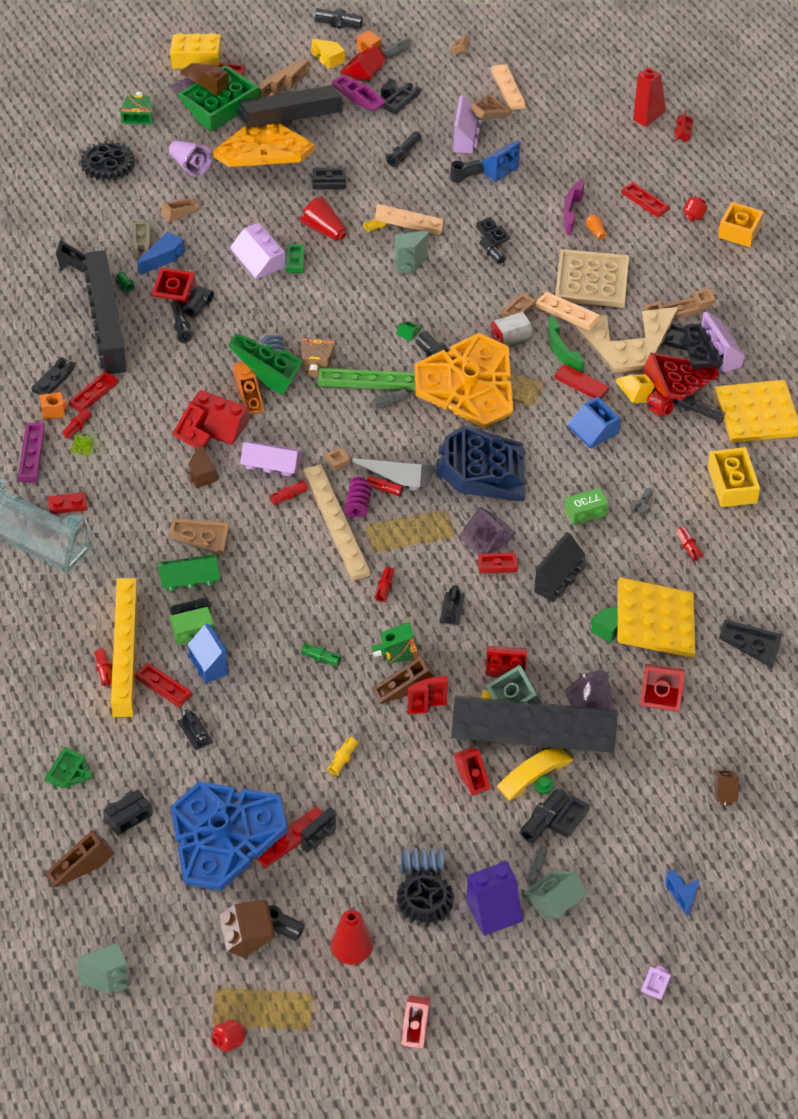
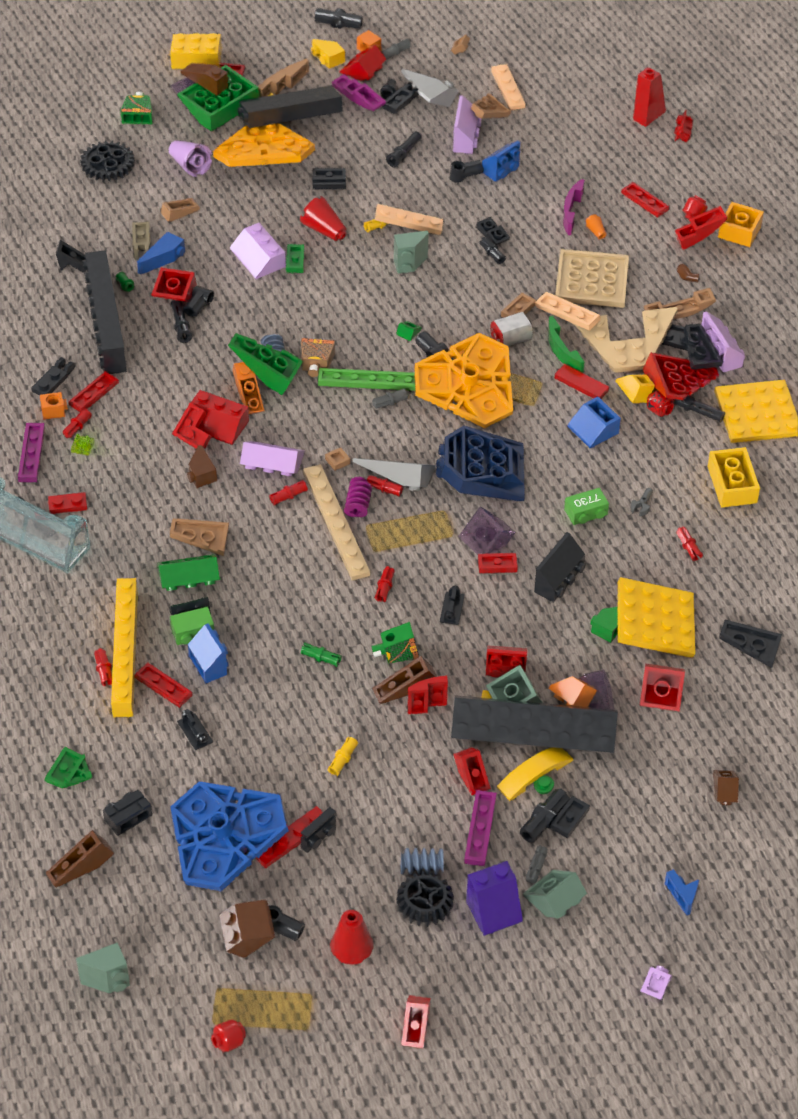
(431, 88): none -> light grey wedge
(480, 828): none -> magenta plate
(573, 691): none -> orange slope
(685, 273): none -> reddish brown arm
(700, 227): none -> red slope

